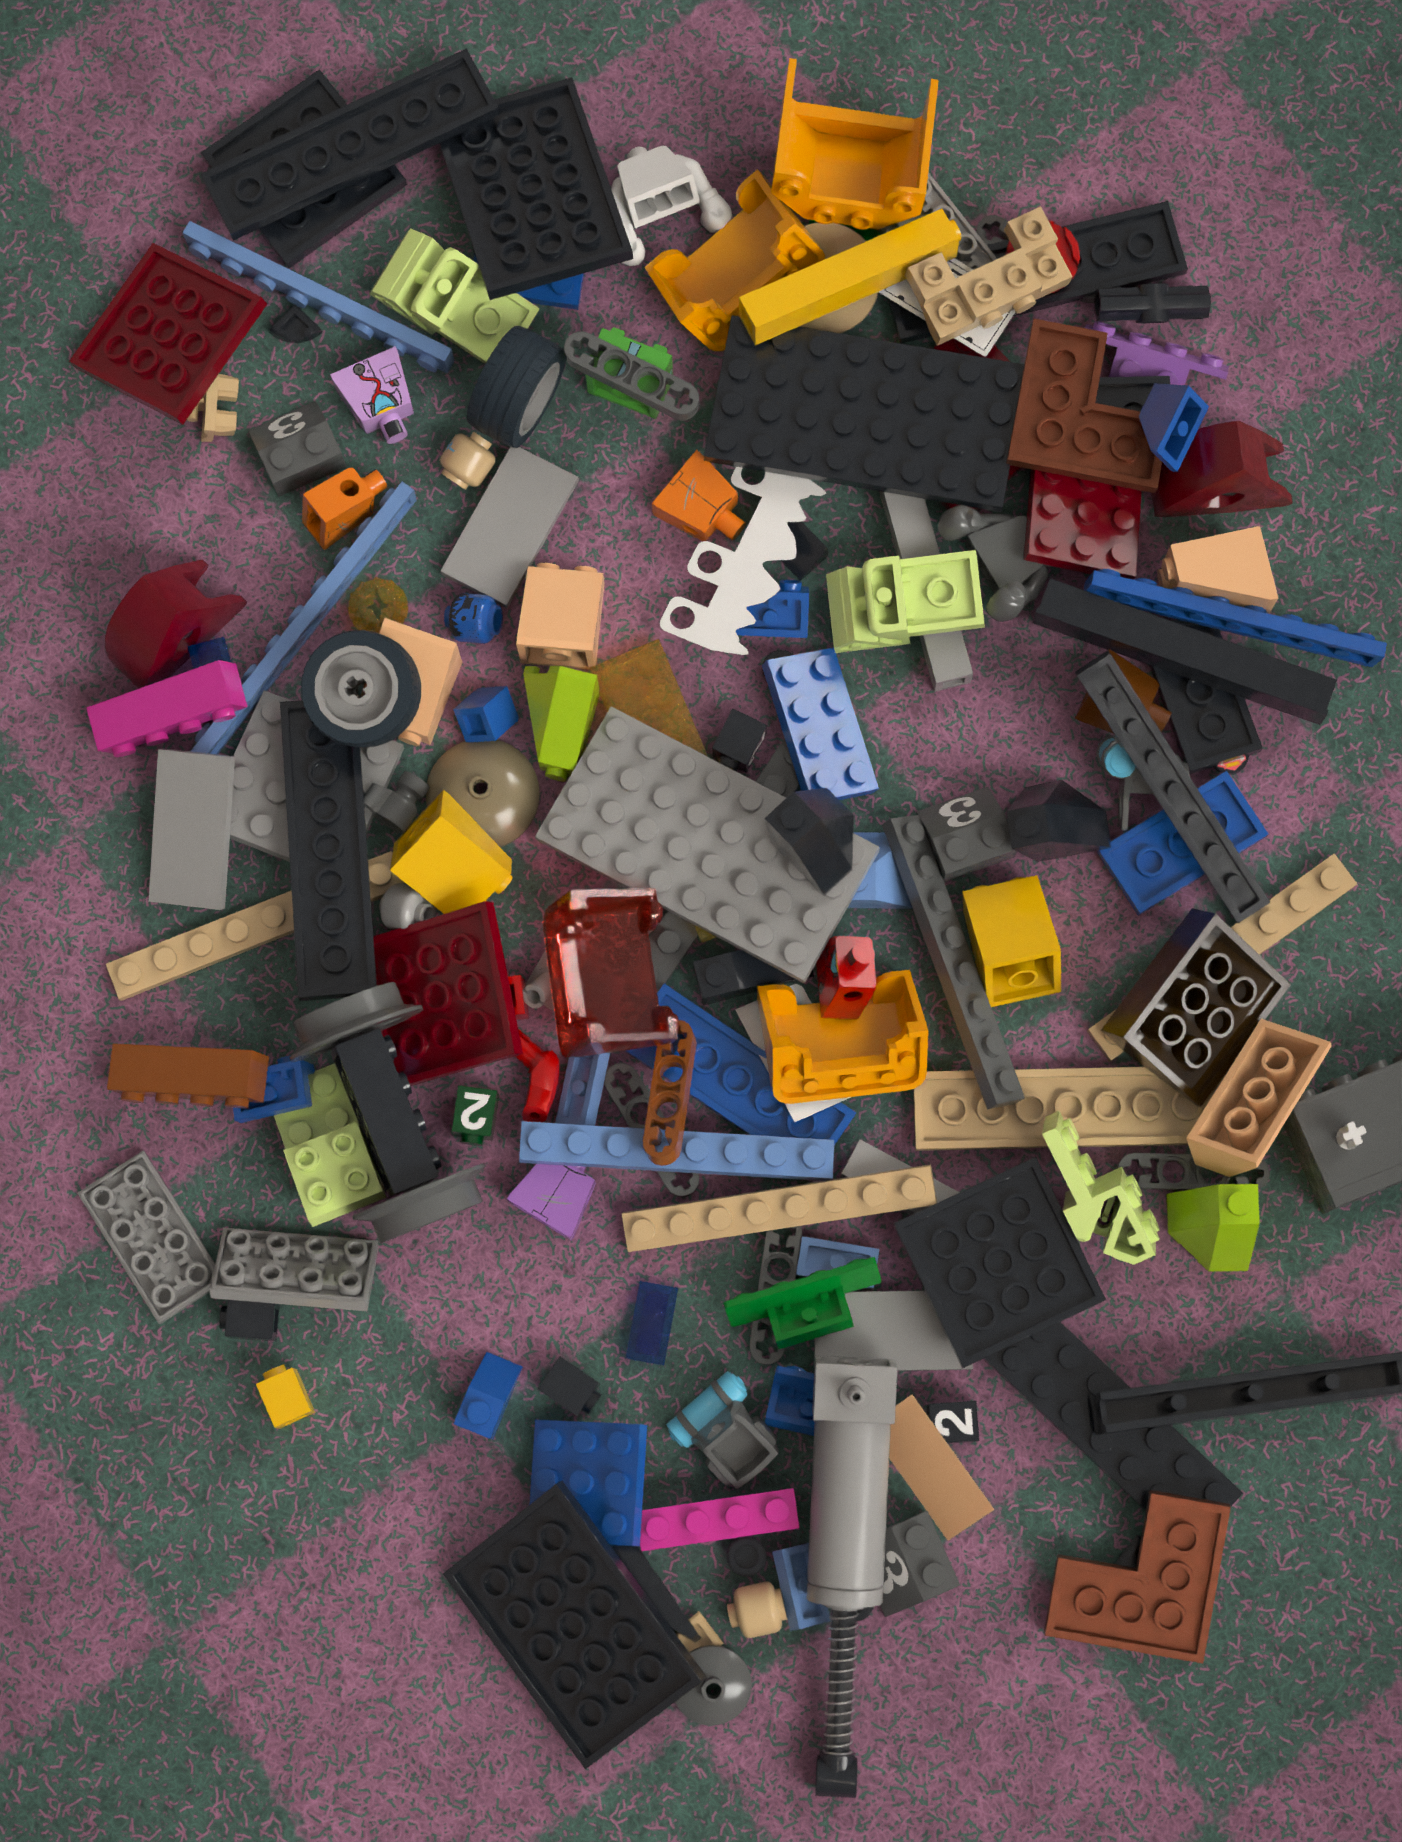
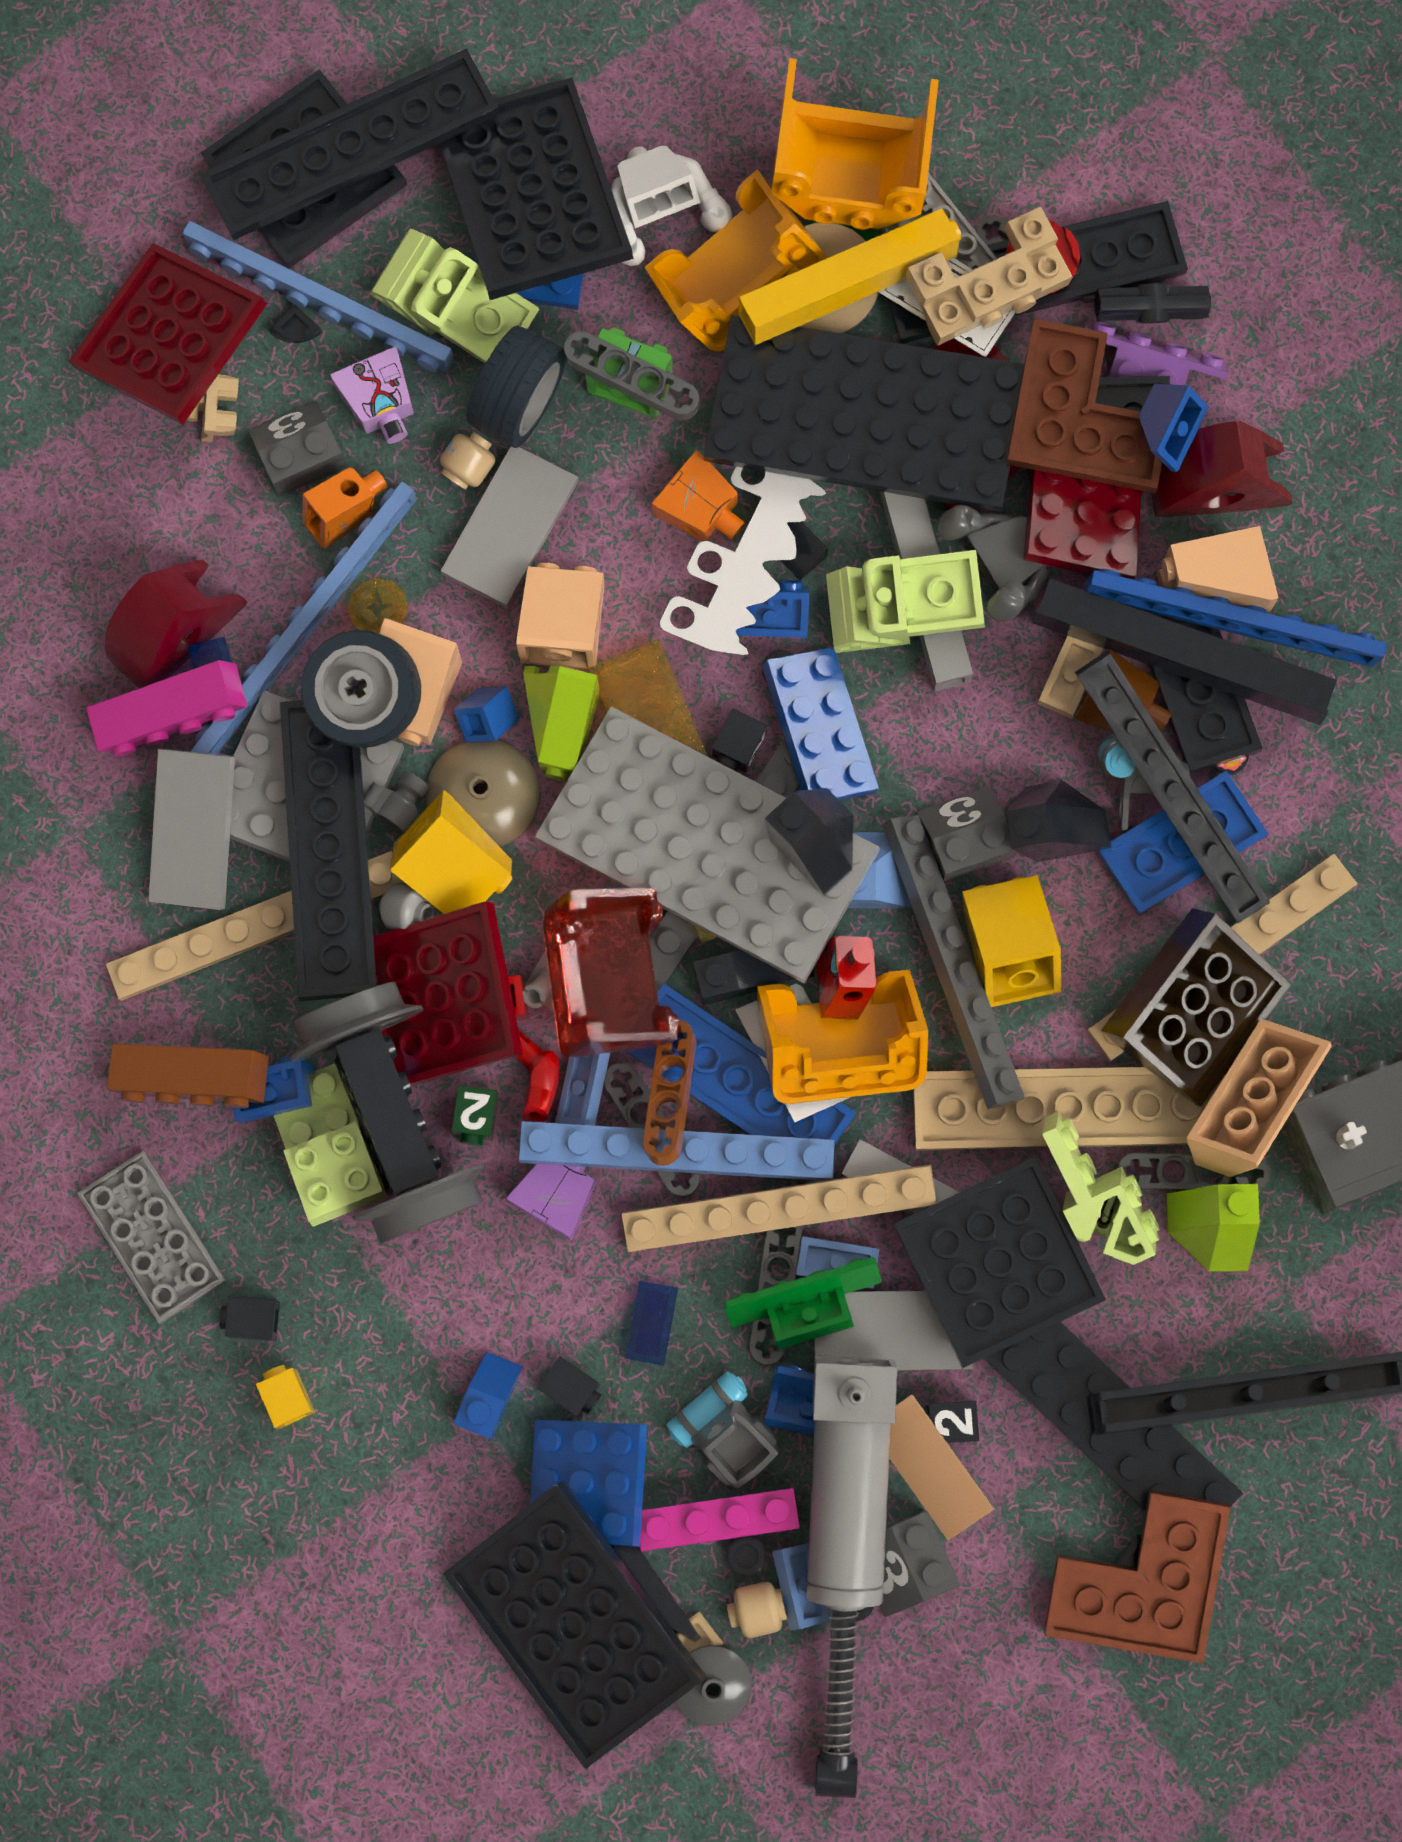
(294, 1269): light grey tile -> none
(473, 618): blue head -> none
(1063, 687): none -> tan plate

